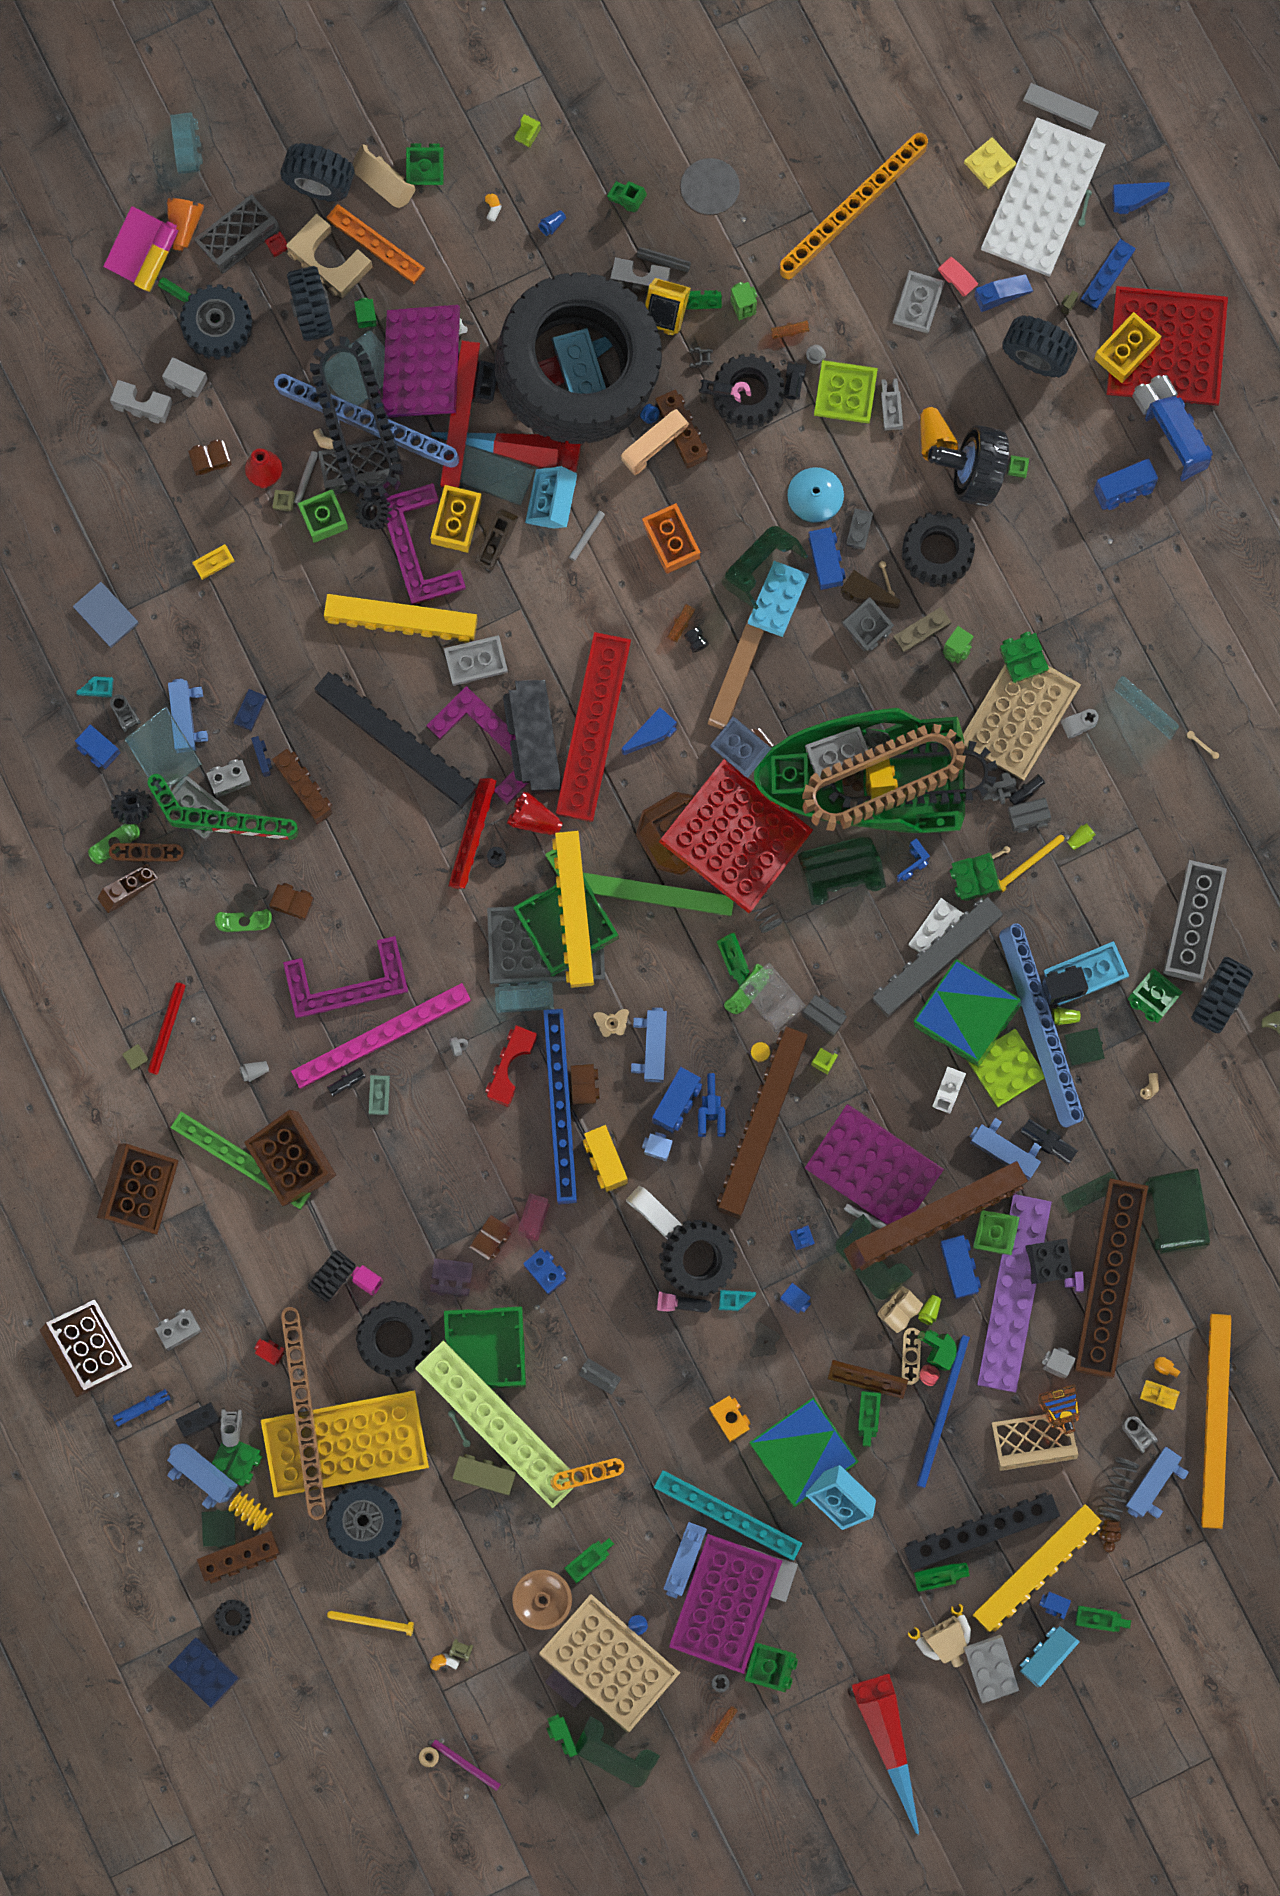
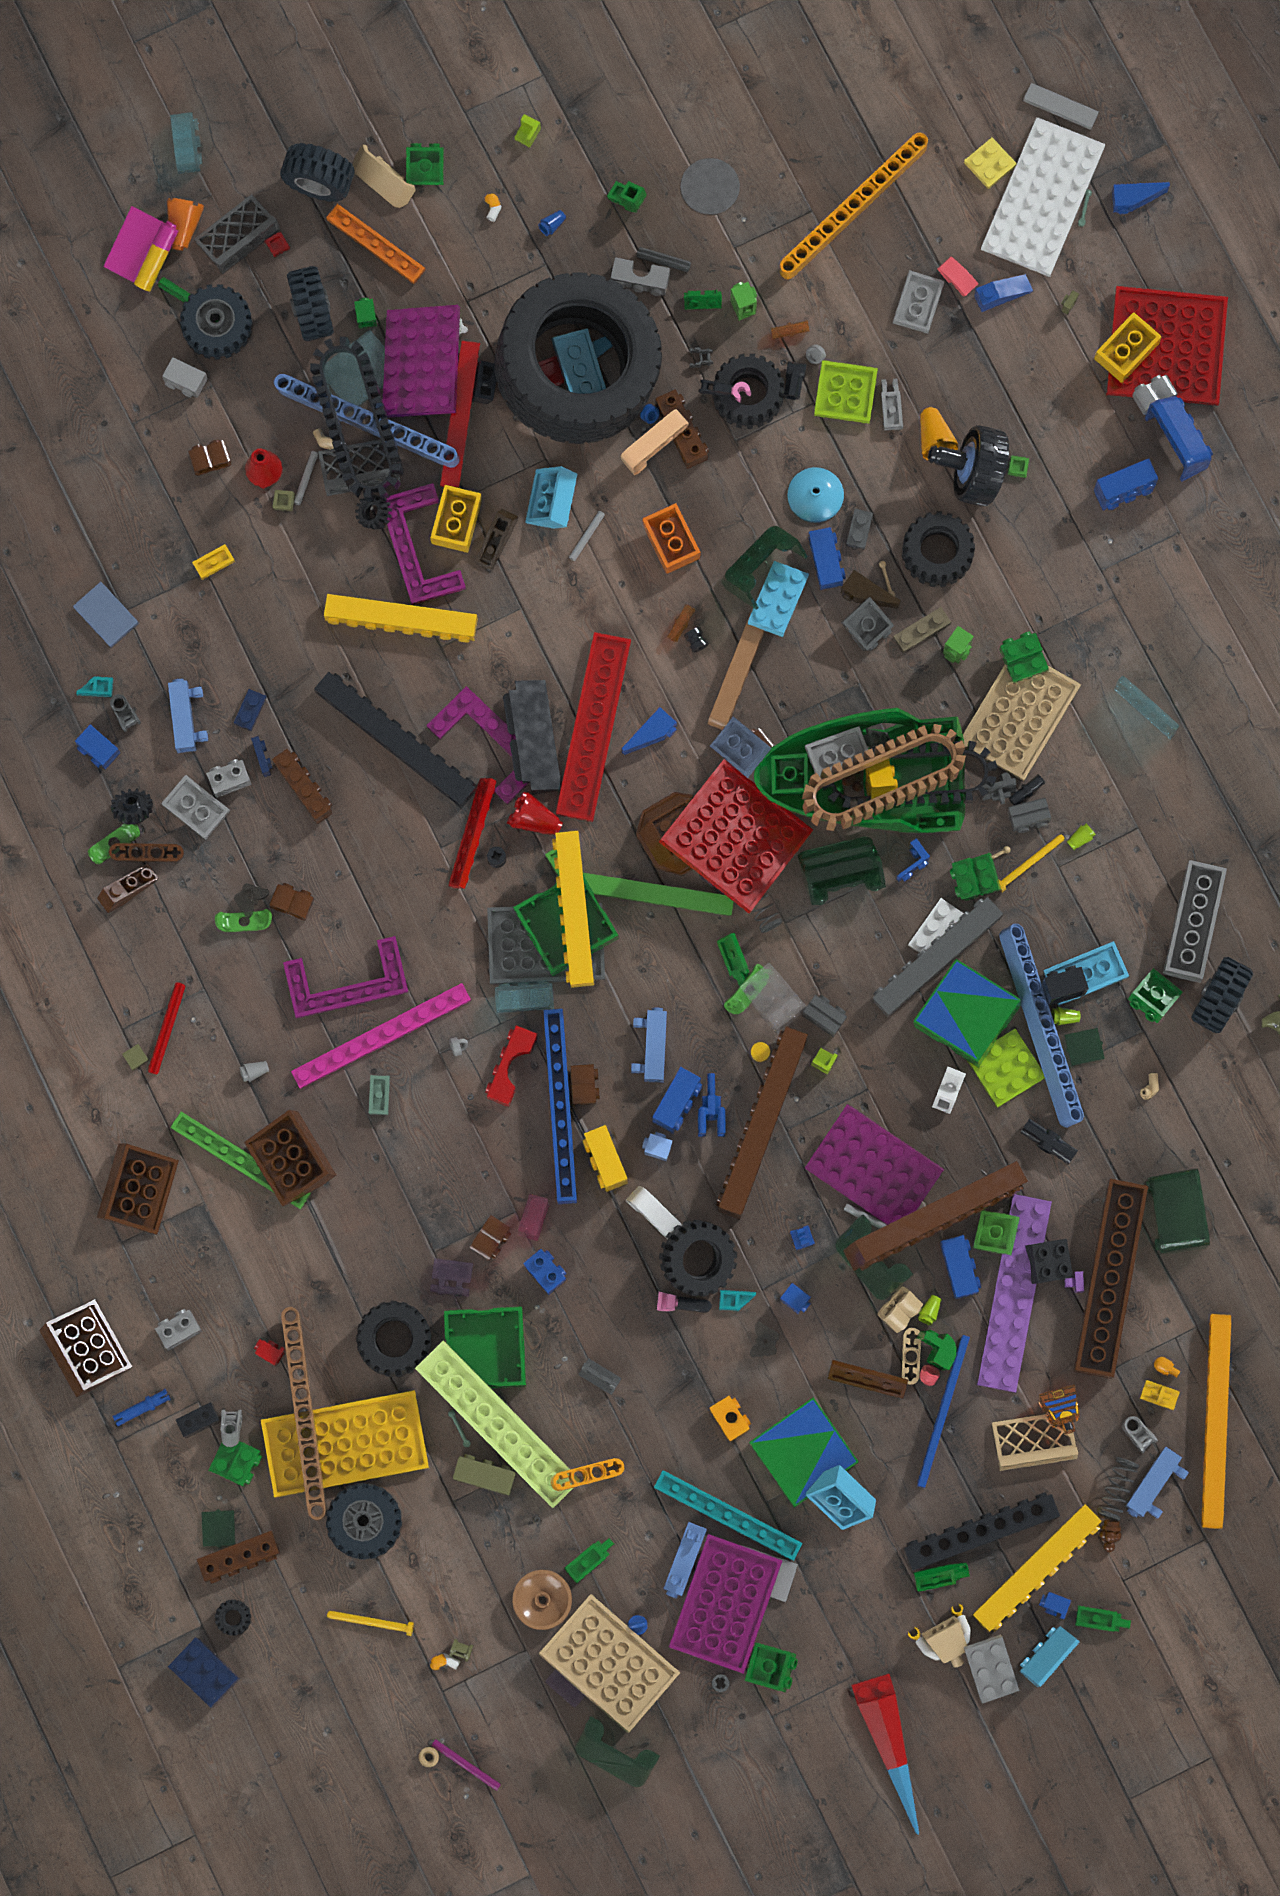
(155, 408): light grey arch -> none
(163, 749): clear light blue piece -> none
(202, 1473): medium blue brick -> none
(224, 817): green beam -> none
(249, 1511): yellow piece -> none
(323, 516): bright green brick -> none
(331, 1276): black tyre -> none
(338, 279): tan arch -> none
(346, 1082): black pin -> none
(367, 1280): dark pink brick -> none
(475, 660): light grey plate -> none
(495, 475): clear light blue tile -> none
(526, 448): red plate -> none
(559, 1730): green plate -> none
(604, 1022): tan animal -> none
(667, 304): slope -> none
(723, 1724): clear orange tile -> none
(869, 1416): green hinge -> none
(1003, 1150): medium blue brick -> none
(1039, 346): black wheel -> none
(1058, 1362): light grey brick -> none
(1077, 724): light grey piece -> none
(1087, 1193): clear green tile -> none
(1108, 274): blue plate -> none
(1190, 735): tan hinge -> none

